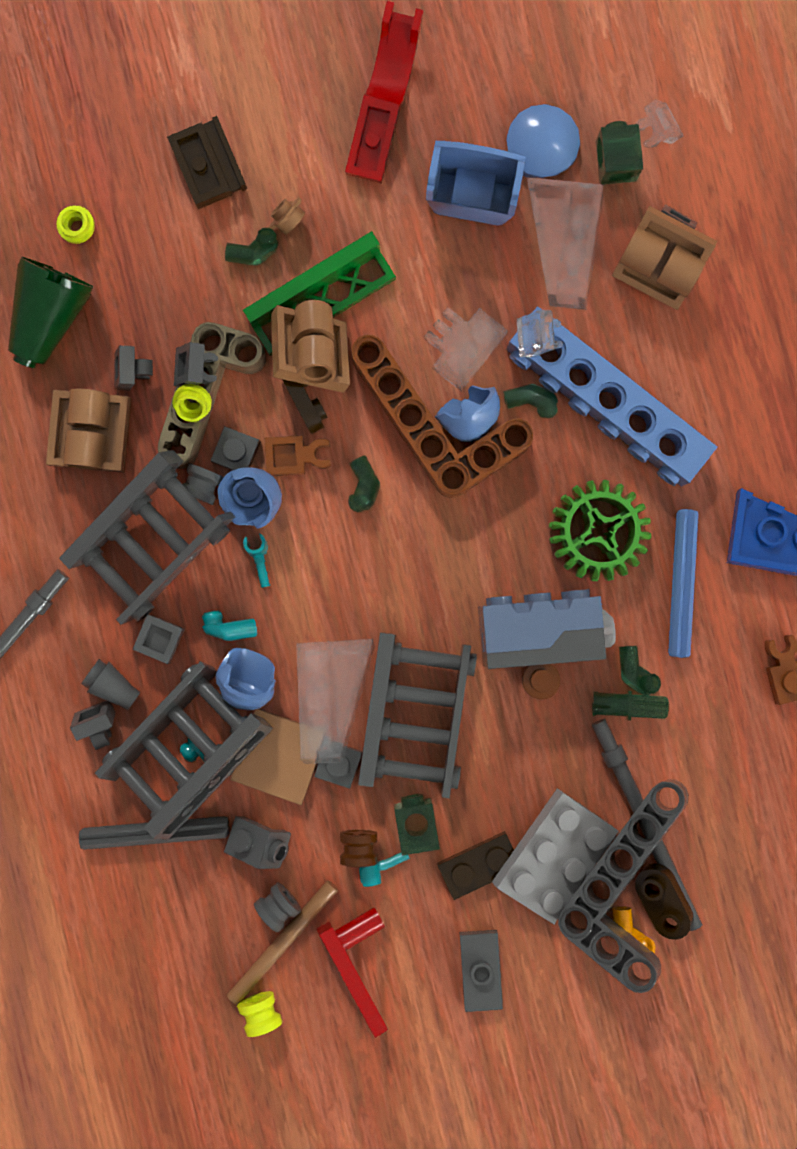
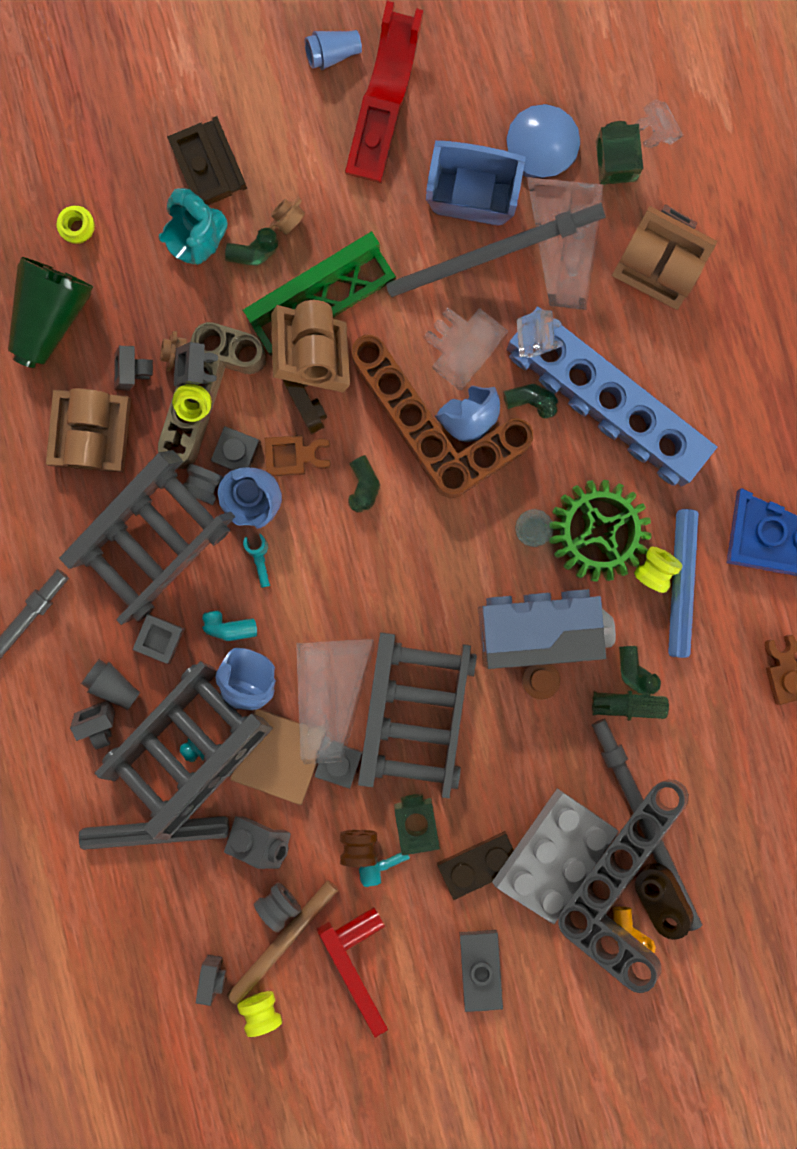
(168, 349): none -> medium nougat plate
(194, 229): none -> teal hair
(211, 980): none -> dark grey plate
(331, 47): none -> medium blue cone
(533, 528): none -> clear light blue plate
(564, 225): none -> dark grey bar
(658, 569): none -> neon yellow wheel

